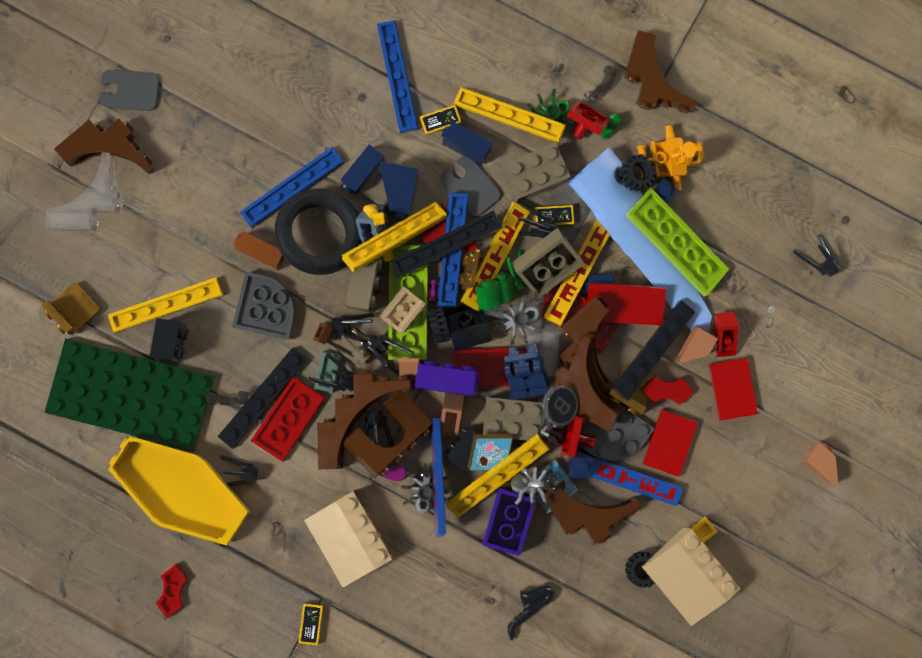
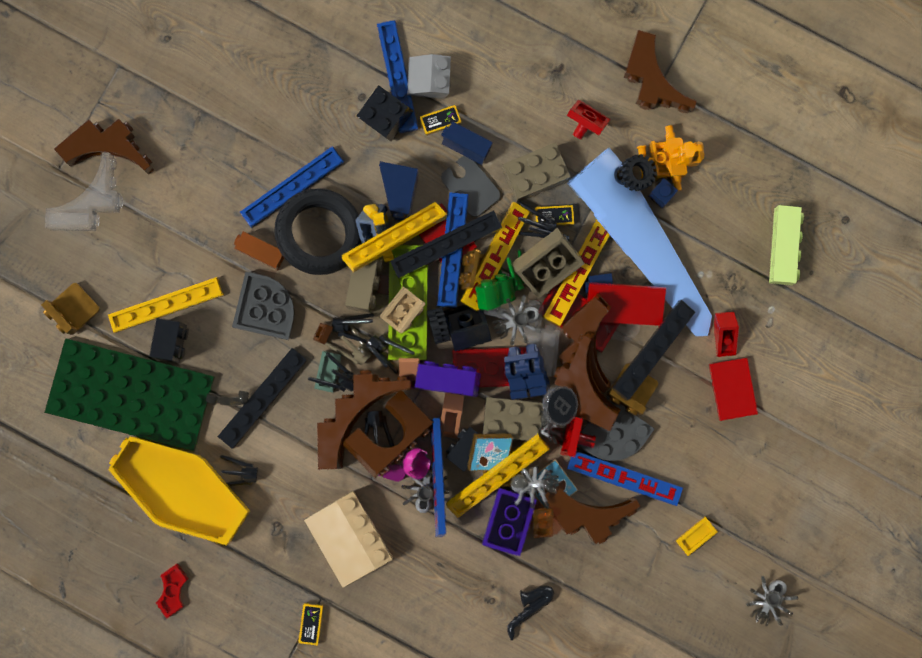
(133, 92): dark grey piece -> none
(288, 419): red tile -> none
(362, 170): dark blue brick -> none
(384, 113): none -> black brick
(416, 463): none -> dark pink hair
(429, 76): none -> light grey slope
(433, 292): magenta piece -> none
(510, 115): yellow tile -> none
(543, 523): none -> clear orange plate
(553, 111): green animal -> none
(579, 467): dark blue brick -> none
(610, 74): clear smoke arm -> none
(611, 128): green arm -> none
(631, 569): black tyre -> none
(669, 443): red tile -> none
(676, 390): red tile -> none
(677, 242): lime plate -> none
(690, 576): tan slope -> none
(697, 345): nougat slope -> none
(772, 598): none -> animal
(785, 245): none -> yellowish green brick
(822, 462): nougat slope -> none
(830, 265): black plant -> none

